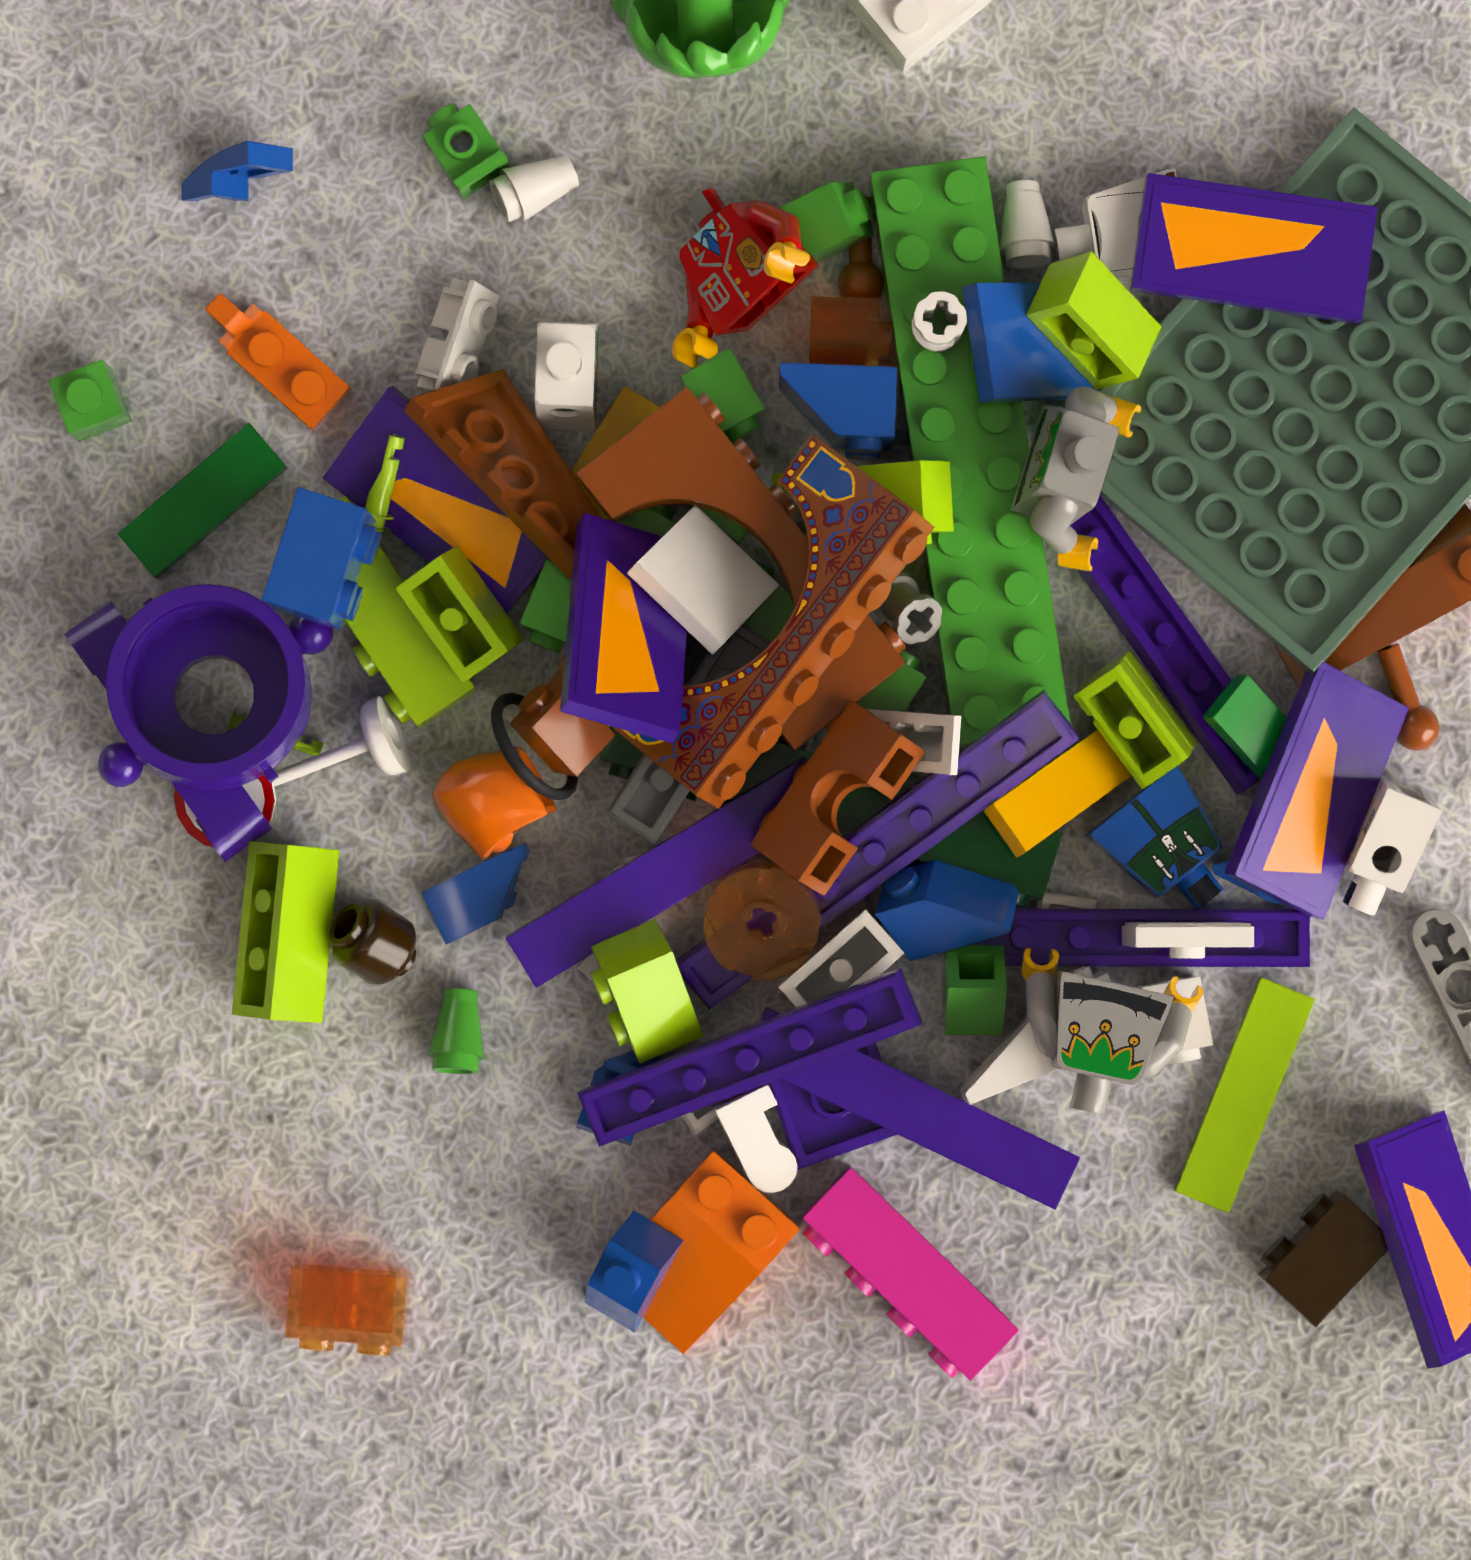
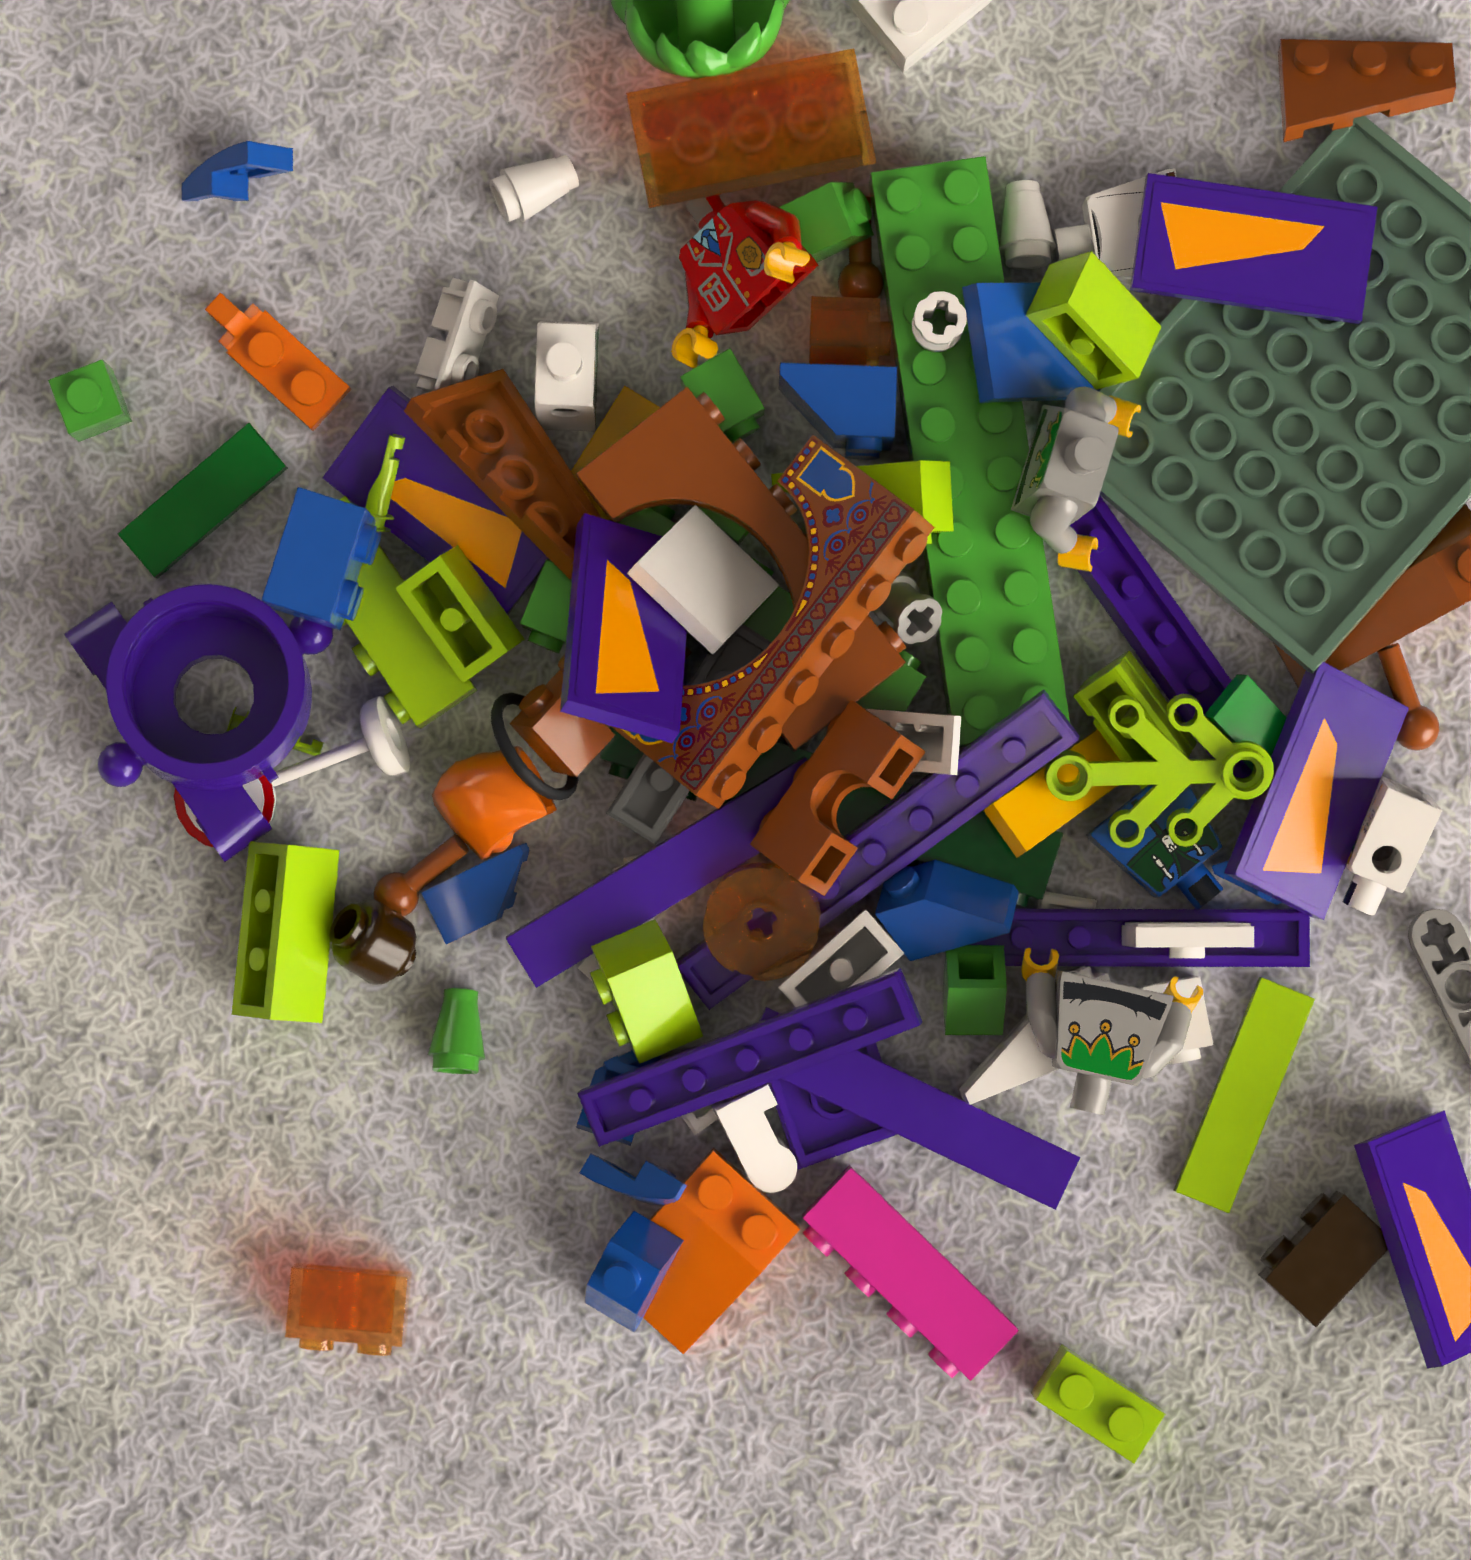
(402, 890): none -> dark orange bar
(467, 169): bright green brick -> none
(652, 1185): none -> blue slope
(750, 128): none -> clear orange slope
(1097, 1403): none -> lime brick
(1169, 772): none -> lime plant
(1352, 79): none -> dark orange wing

